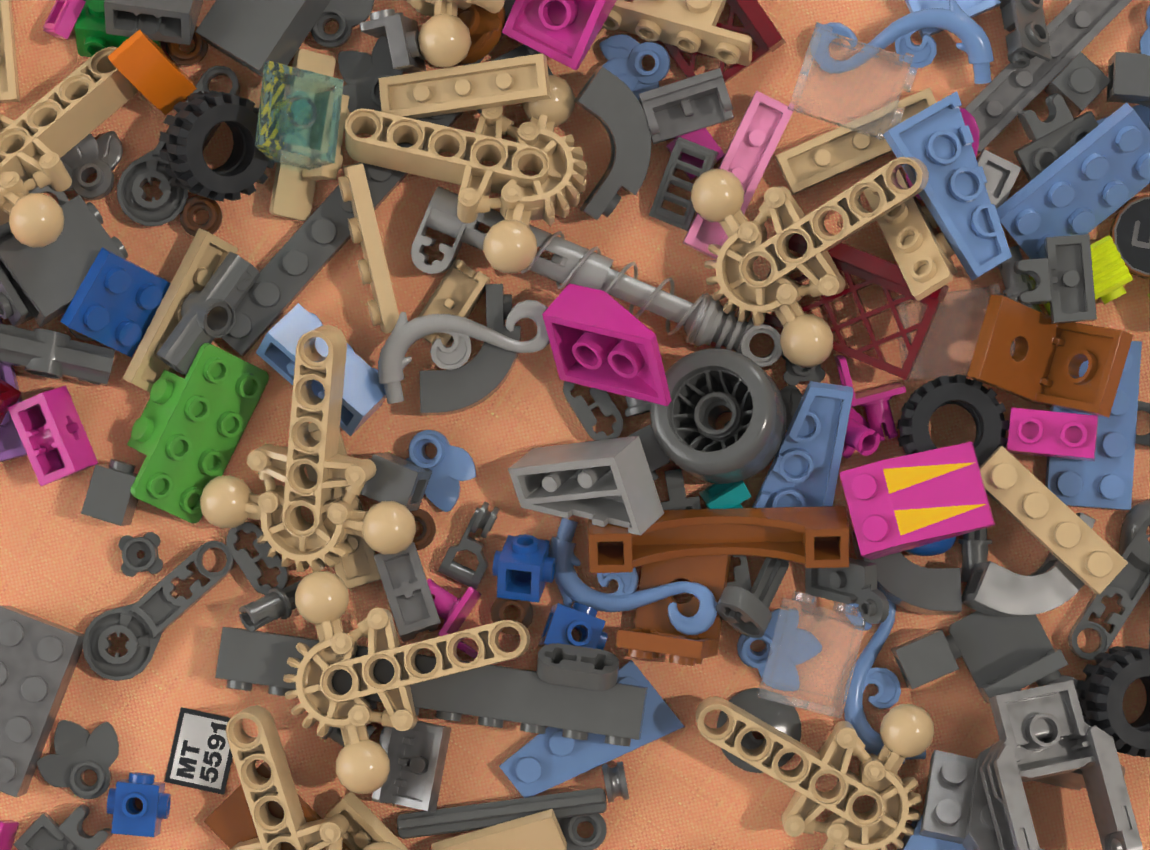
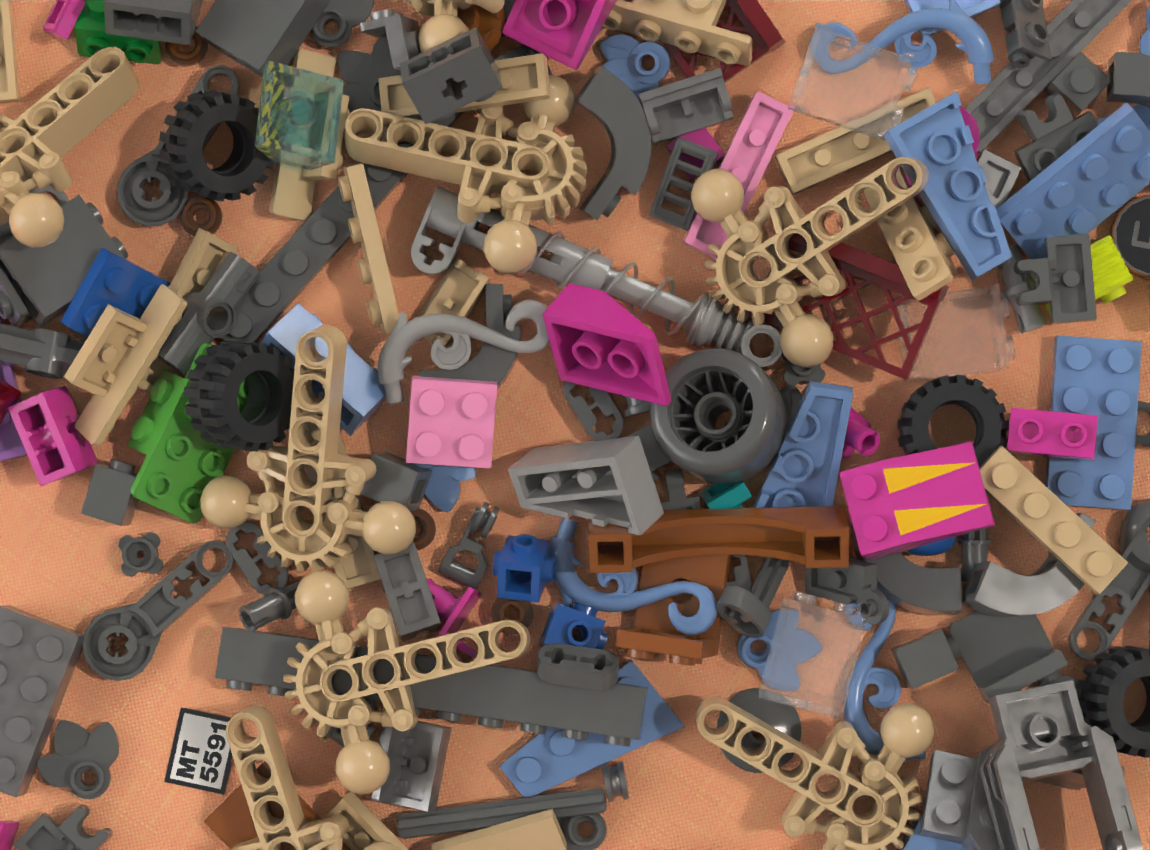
(93, 157): flat silver plate -> none
(118, 358): none -> tan bracket
(126, 815): blue brick -> none
(152, 72): orange slope -> none
(215, 394): none -> black tyre
(430, 74): none -> dark grey brick
(451, 422): none -> bright pink plate
(874, 400): dark pink bracket -> none
(1049, 358): dark orange bracket -> none

